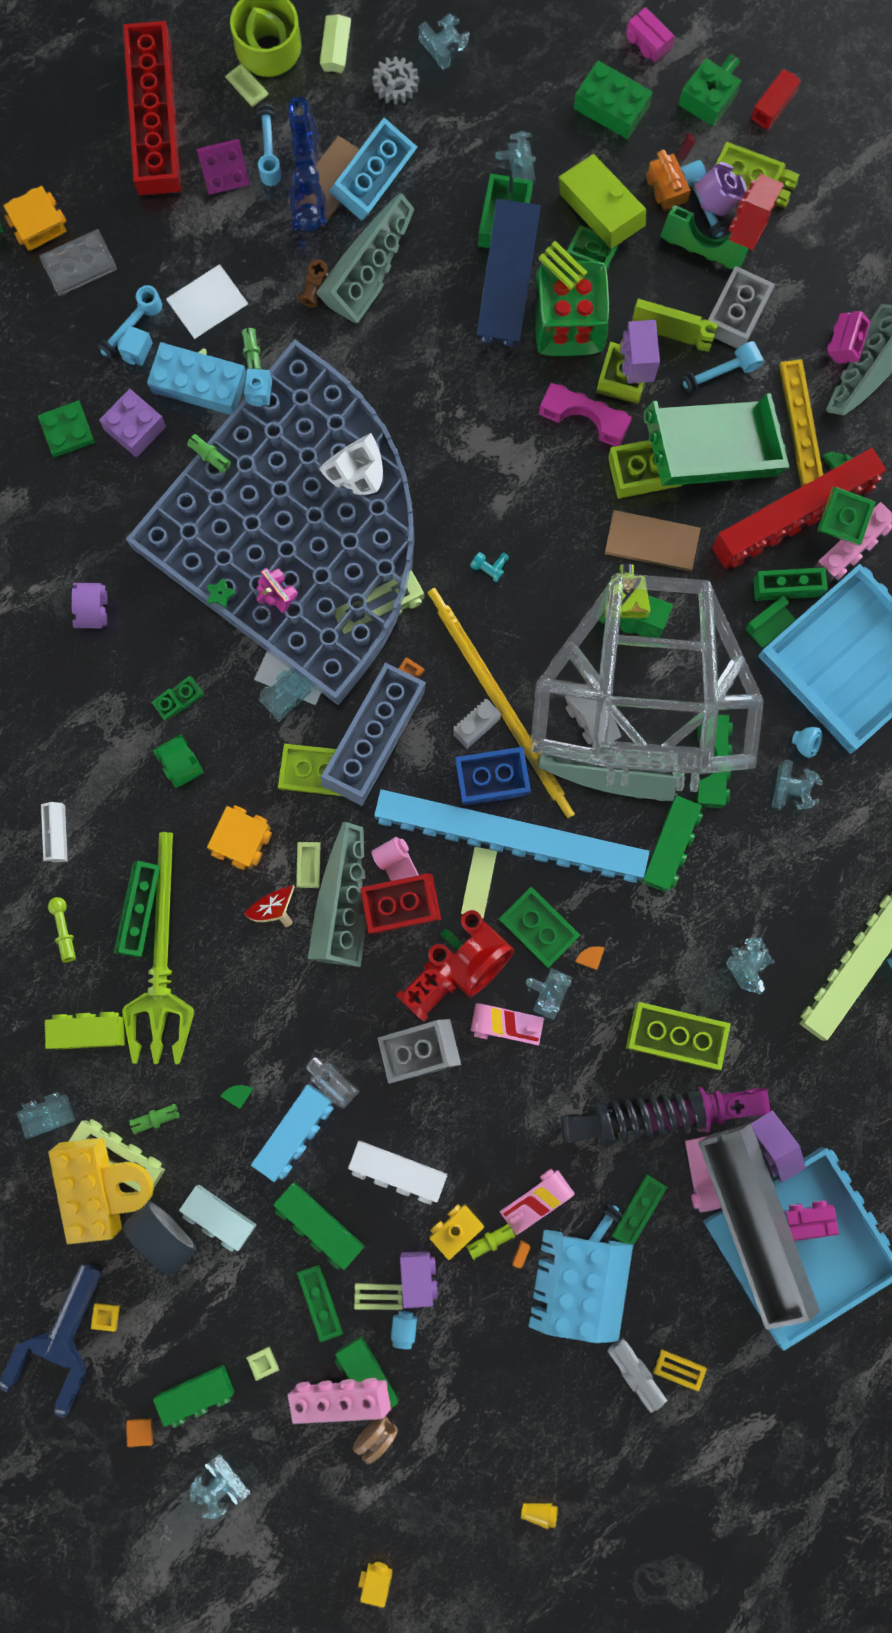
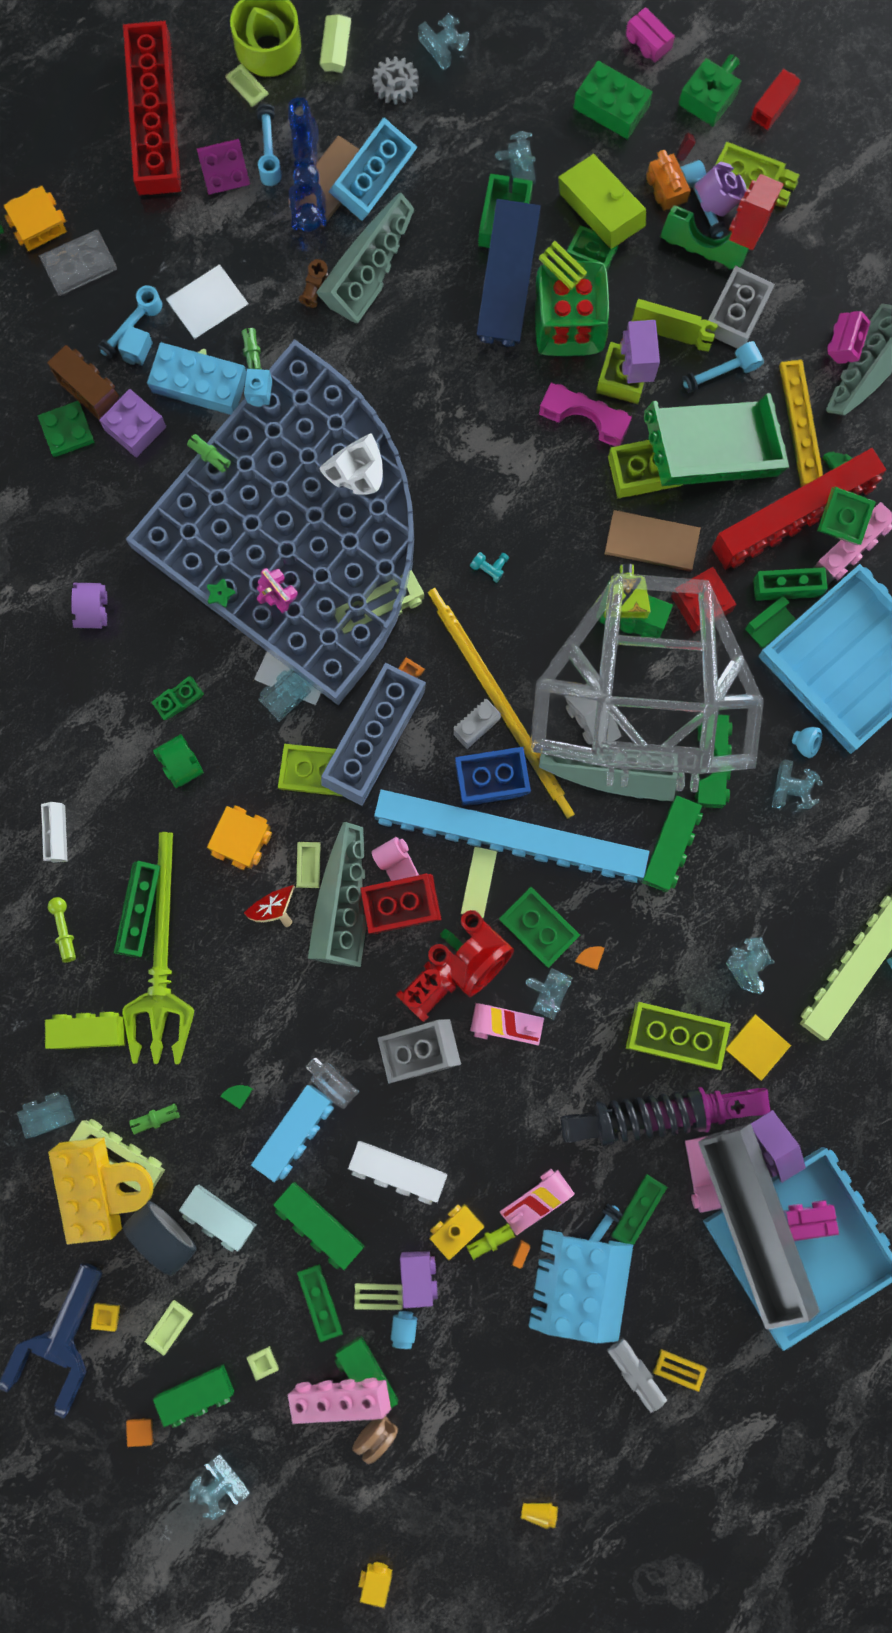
(83, 381): none -> reddish brown brick
(168, 1327): none -> yellowish green tile
(689, 604): none -> red brick
(757, 1047): none -> yellow tile

